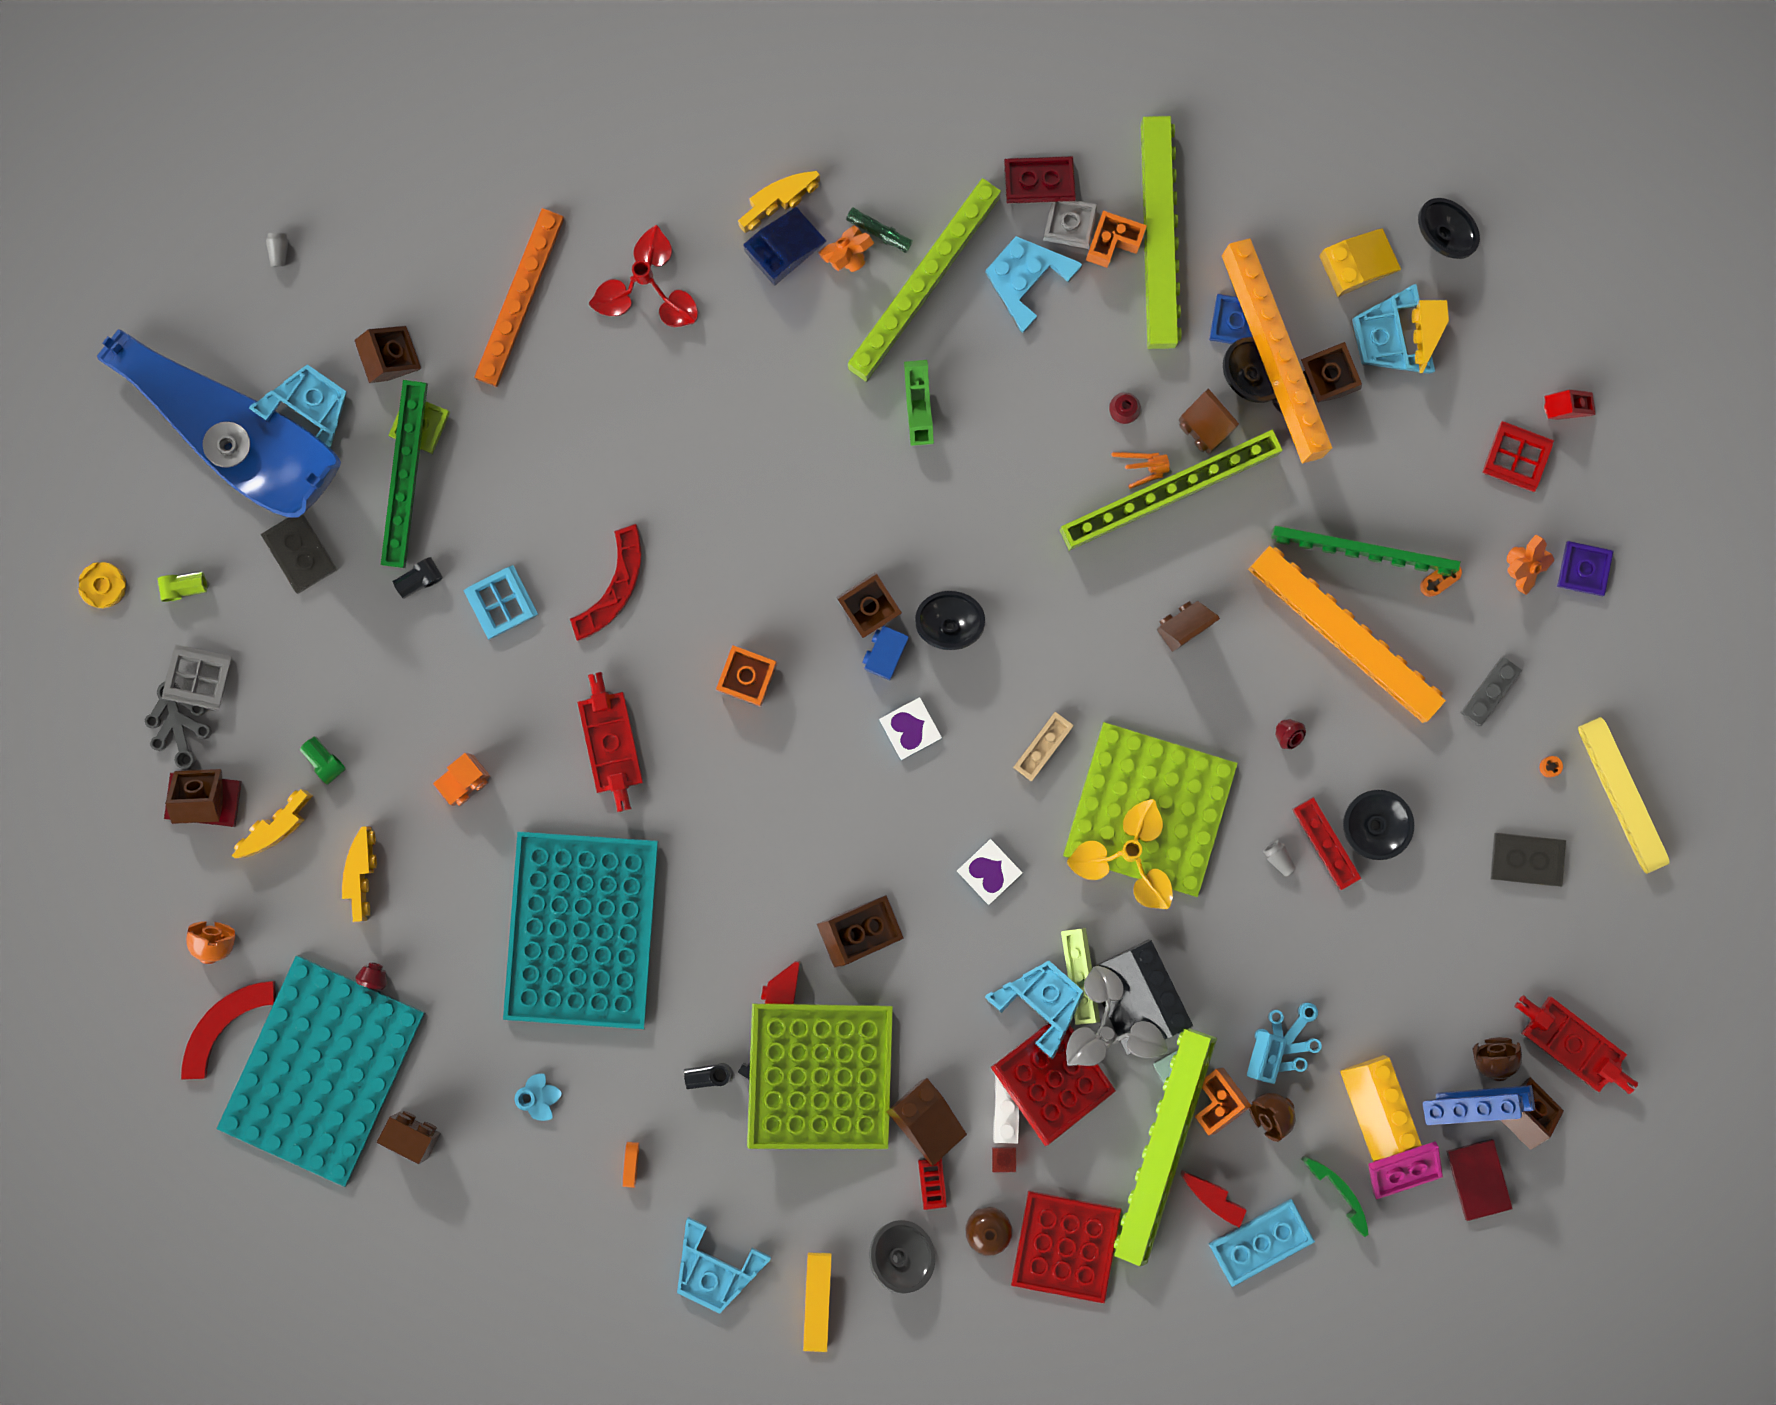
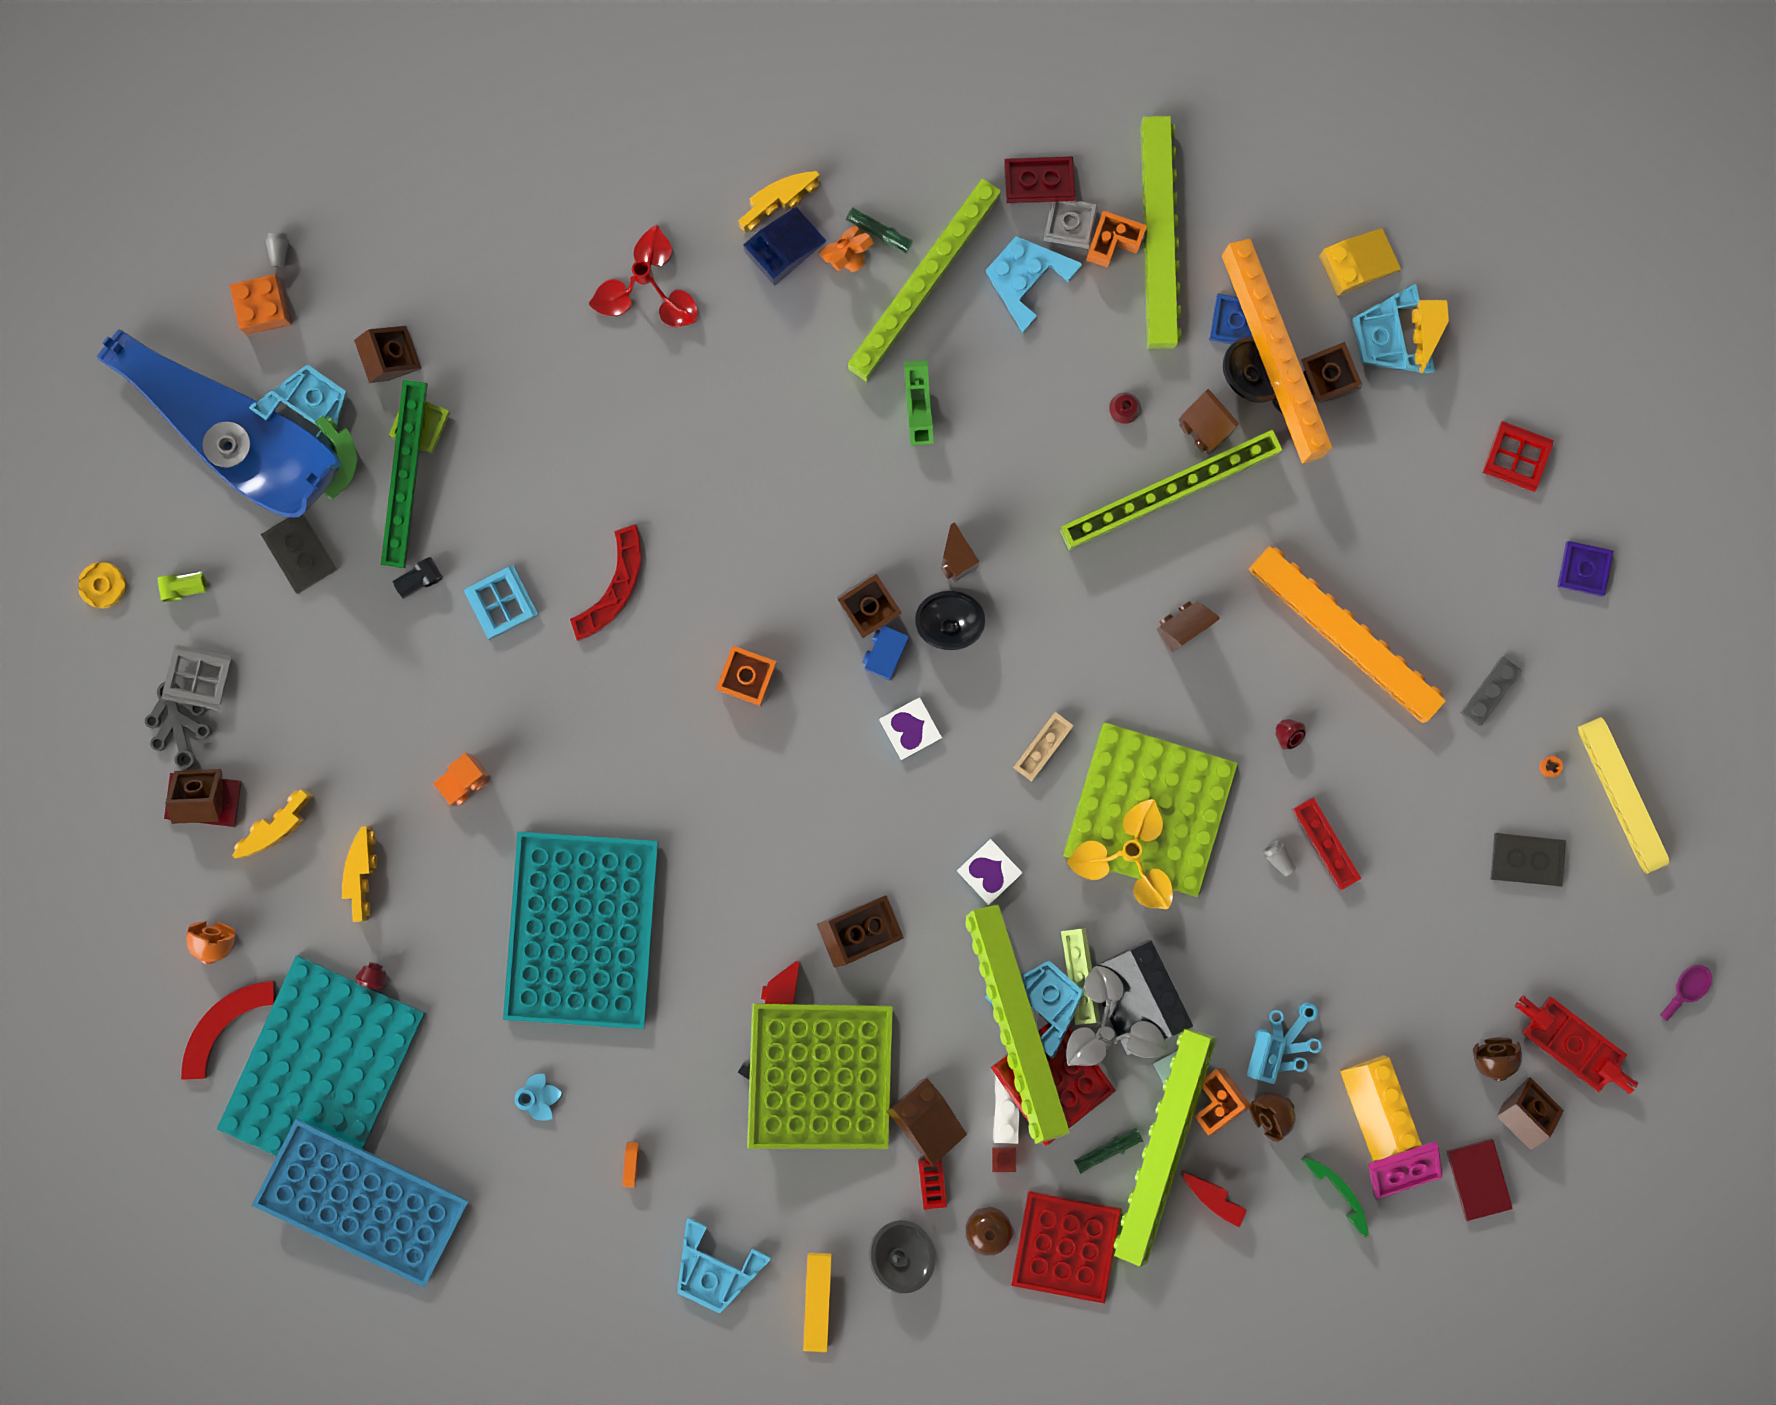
(260, 304): none -> orange brick
(326, 765): green piece -> none
(346, 452): none -> bright green arch
(360, 1202): none -> dark azure plate
(409, 1137): reddish brown brick -> none
(519, 297): orange plate -> none
(610, 742): red plate -> none
(705, 1076): black piece -> none
(958, 555): none -> reddish brown slope
(1016, 1024): none -> lime brick
(1108, 1150): none -> clear green pin
(1156, 464): orange plant -> none
(1261, 1242): medium azure tile -> none
(1373, 552): green plate -> none
(1394, 821): black dish -> none
(1444, 583): orange beam -> none
(1448, 228): black dish -> none
(1479, 1105): fence -> none
(1528, 563): orange plant -> none
(1569, 404): red slope -> none
(1689, 988): none -> magenta piece

